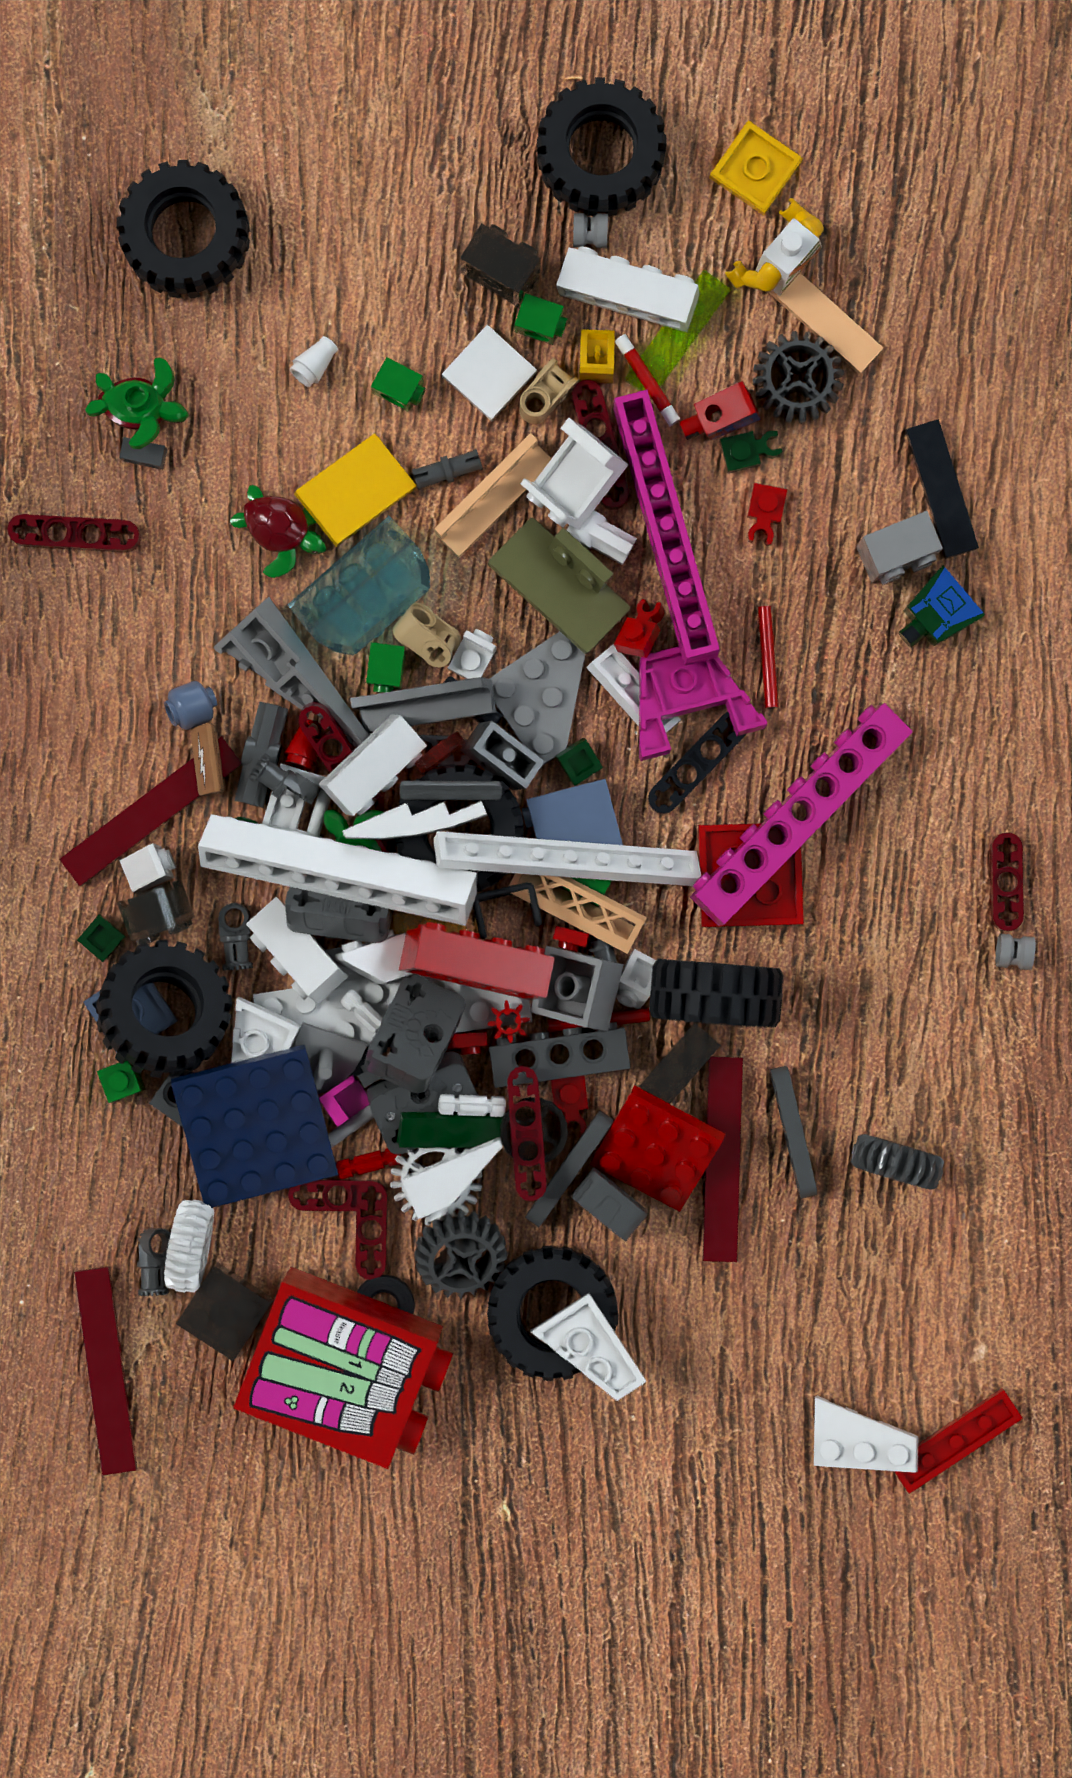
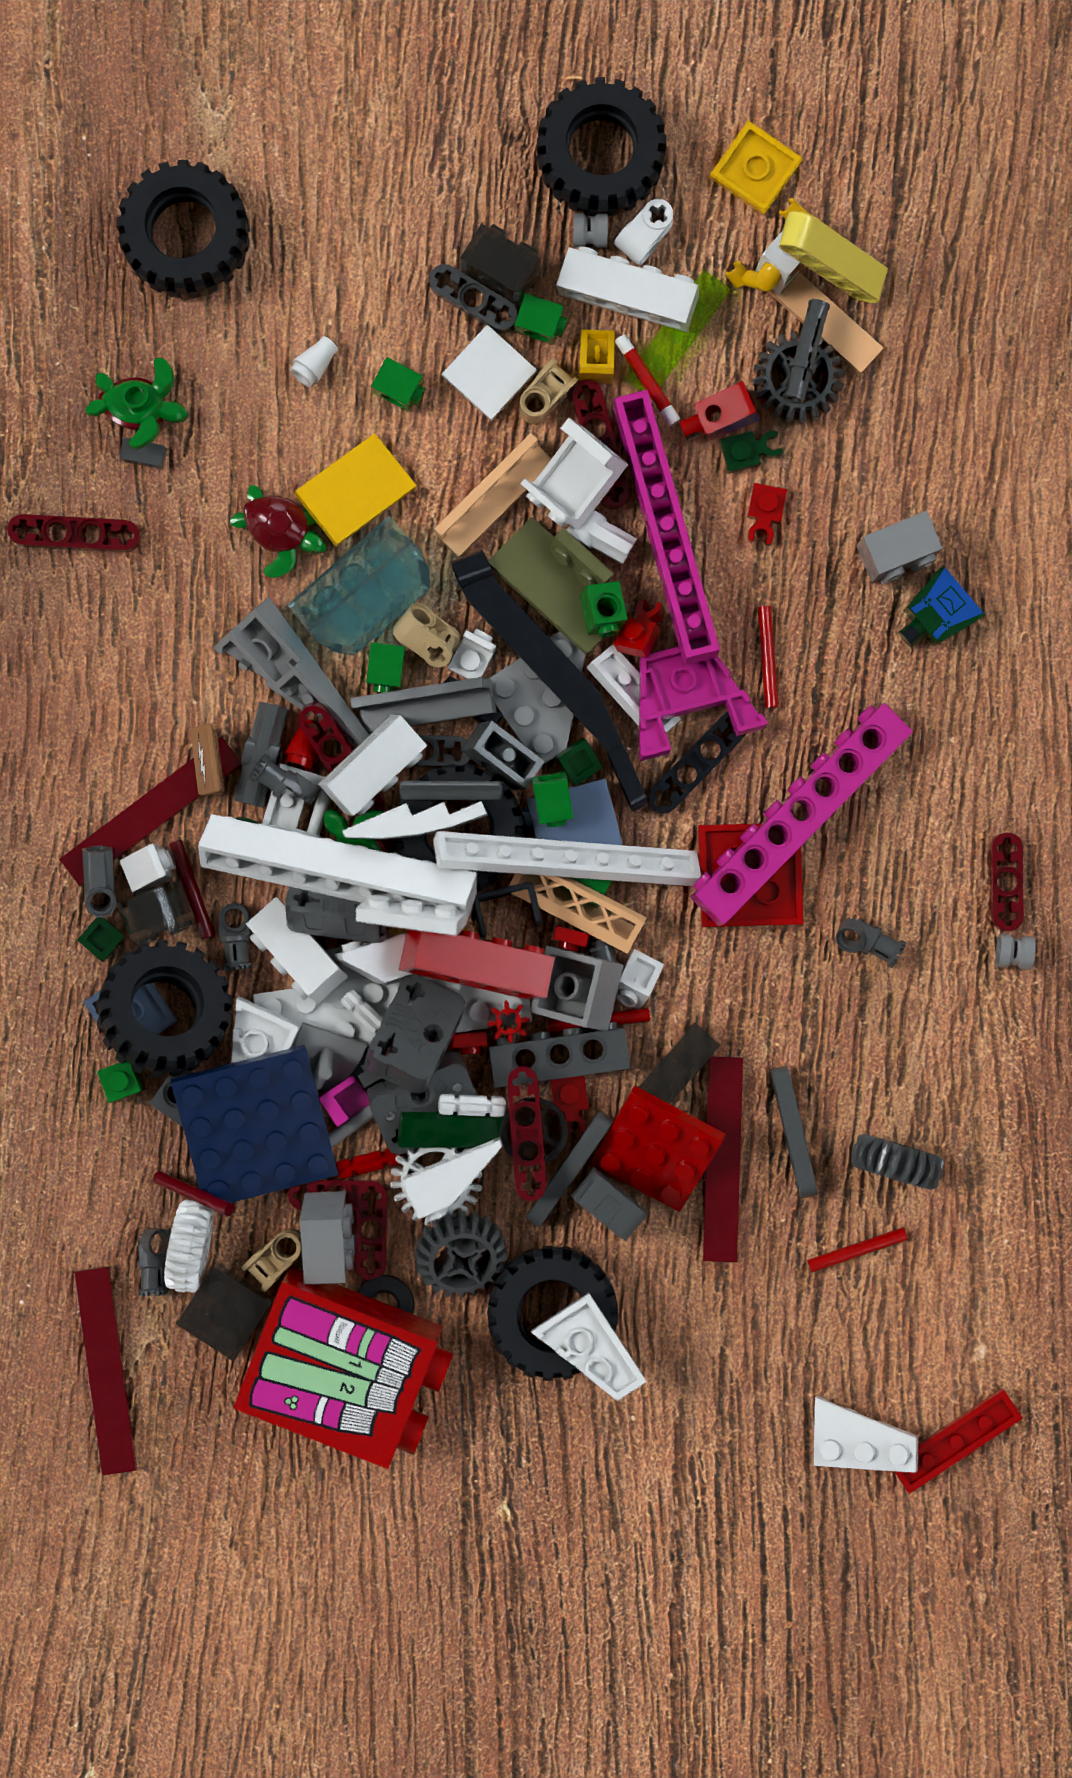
(98, 878): none -> dark grey piece
(190, 705): sand blue head -> none
(191, 888): none -> dark red bar
(193, 1193): none -> dark red bar
(270, 1261): none -> tan piece
(326, 1237): none -> light grey brick
(411, 915): none -> white plate
(440, 752): clear red piece -> none
(447, 469): dark grey pin -> none
(471, 284): none -> dark grey beam
(548, 664): none -> black piece
(552, 799): none -> green brick
(604, 595): none -> green brick
(641, 235): none -> white piece
(716, 993): black tyre -> none
(803, 363): none -> dark grey pin
(833, 257): none -> light yellow beam
(857, 1250): none -> red bar
(871, 941): none -> dark grey connector
(941, 489): black tile -> none

